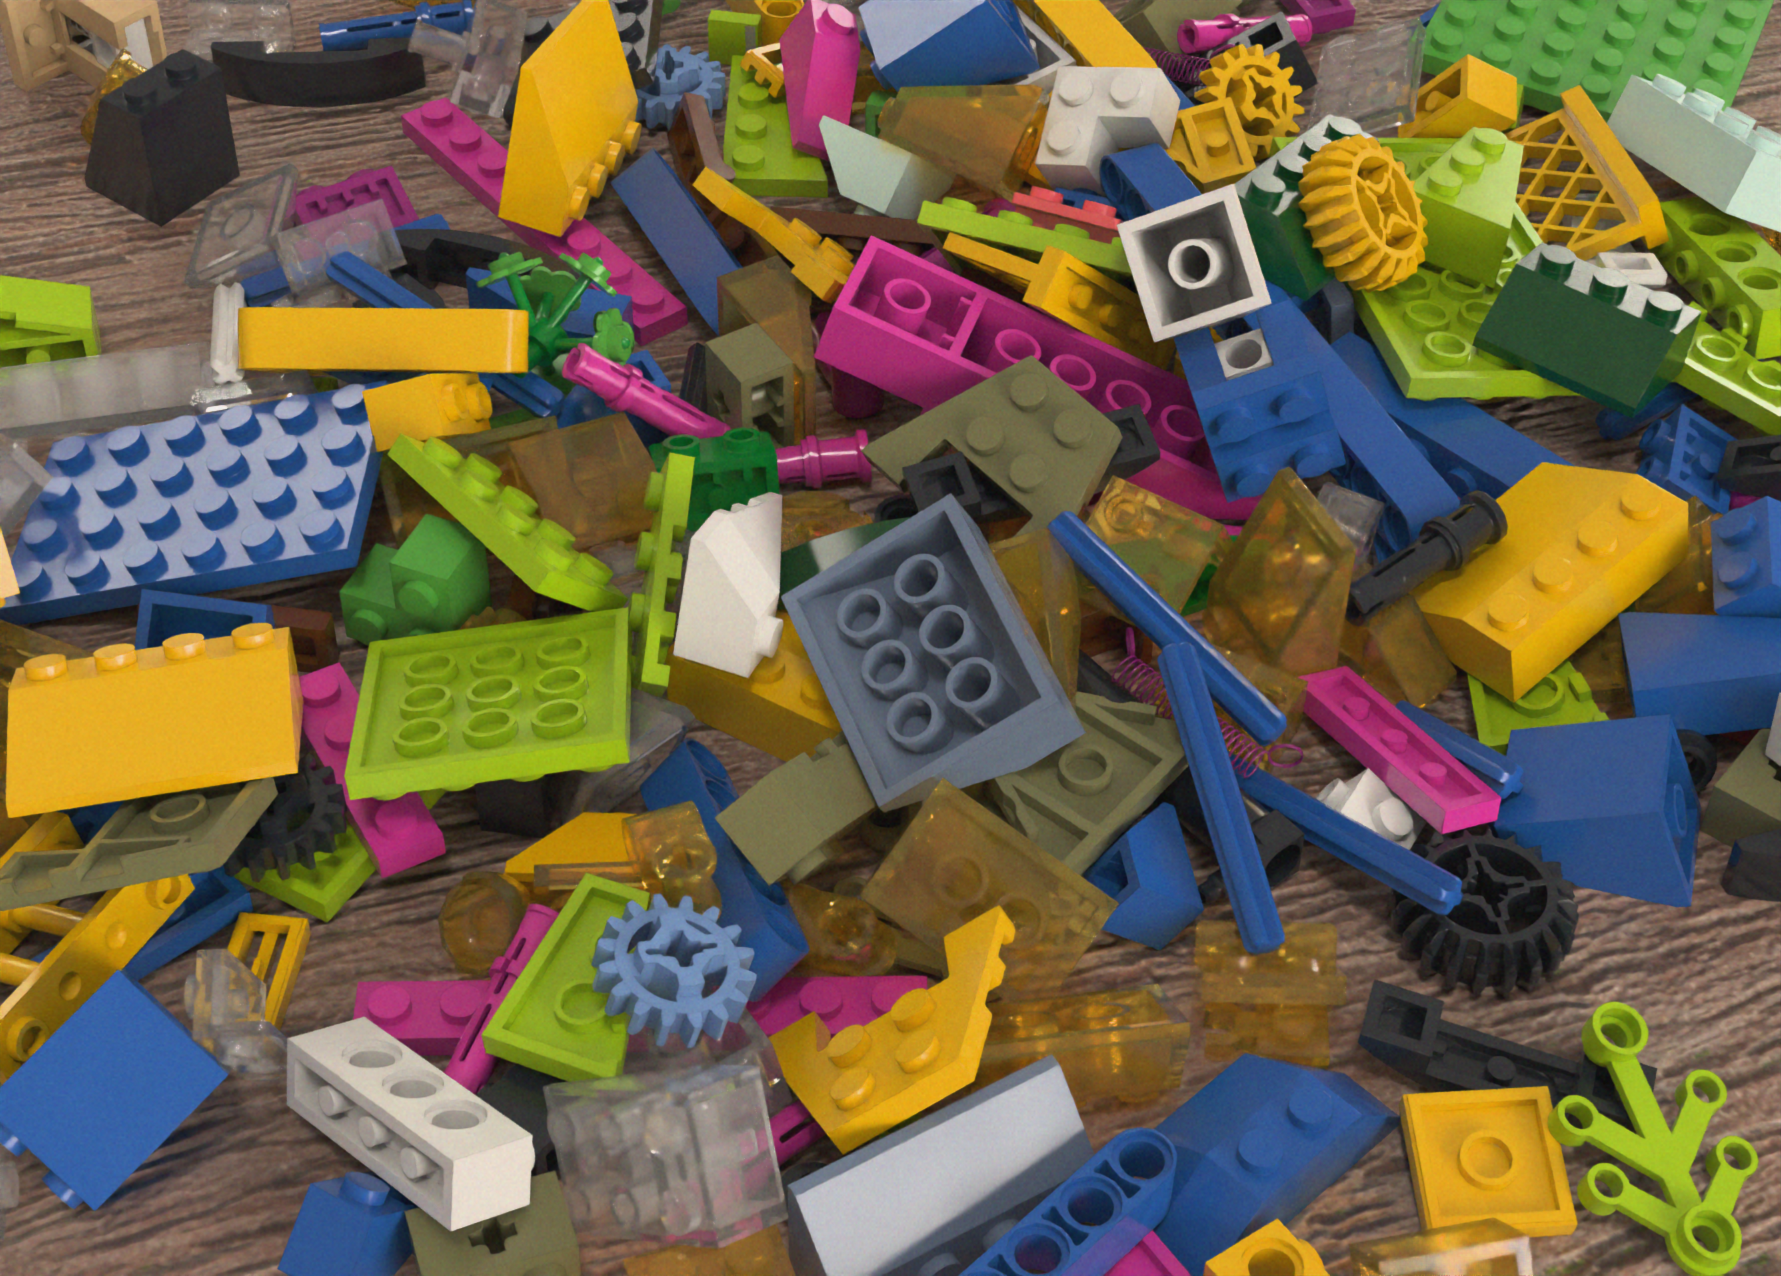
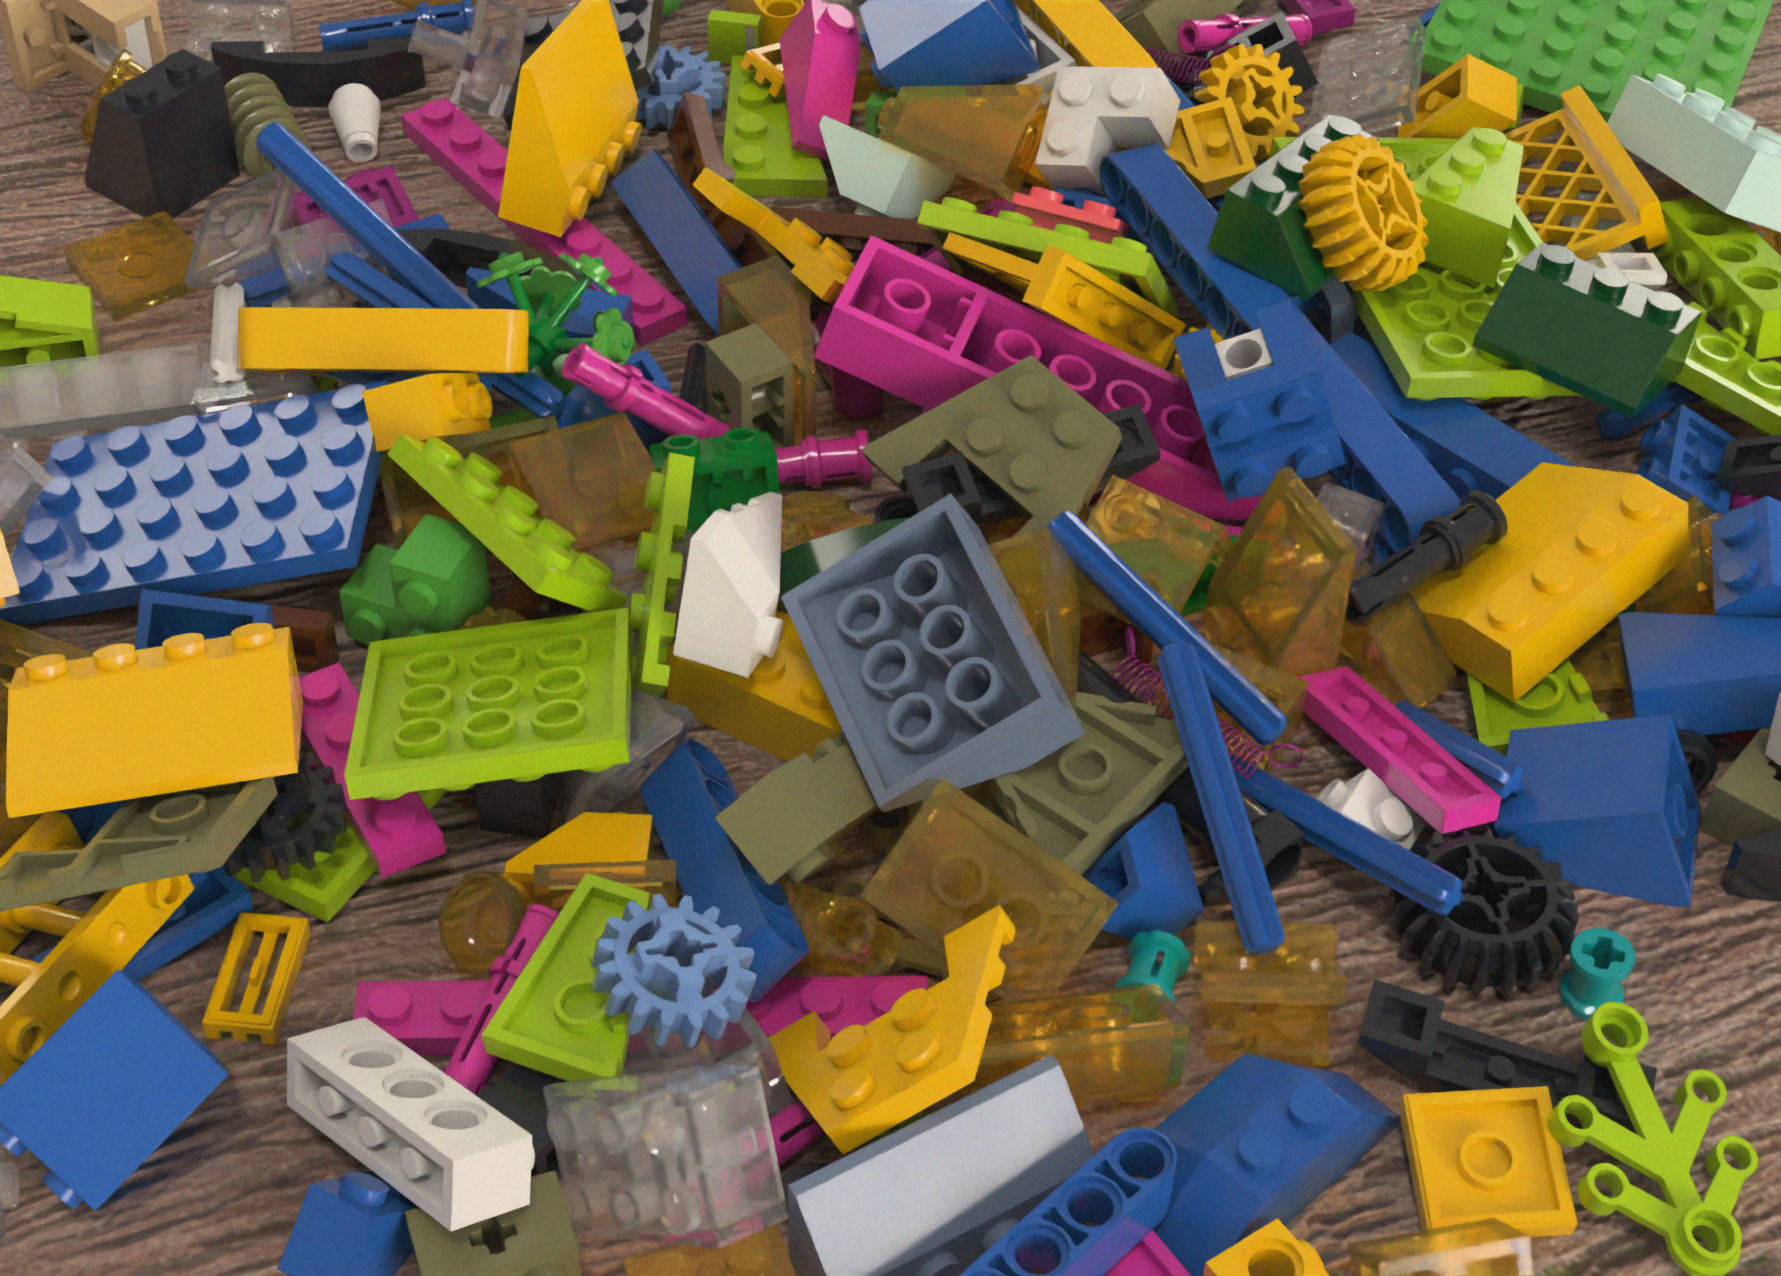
(134, 265): none -> clear yellow tile
(230, 1017): clear bracket -> none
(252, 106): none -> olive piece
(356, 119): none -> white cone
(359, 219): none -> blue axle
(673, 855): clear yellow piece -> none
(1143, 953): none -> teal bush
(1194, 264): white slope -> none
(1599, 964): none -> teal bush

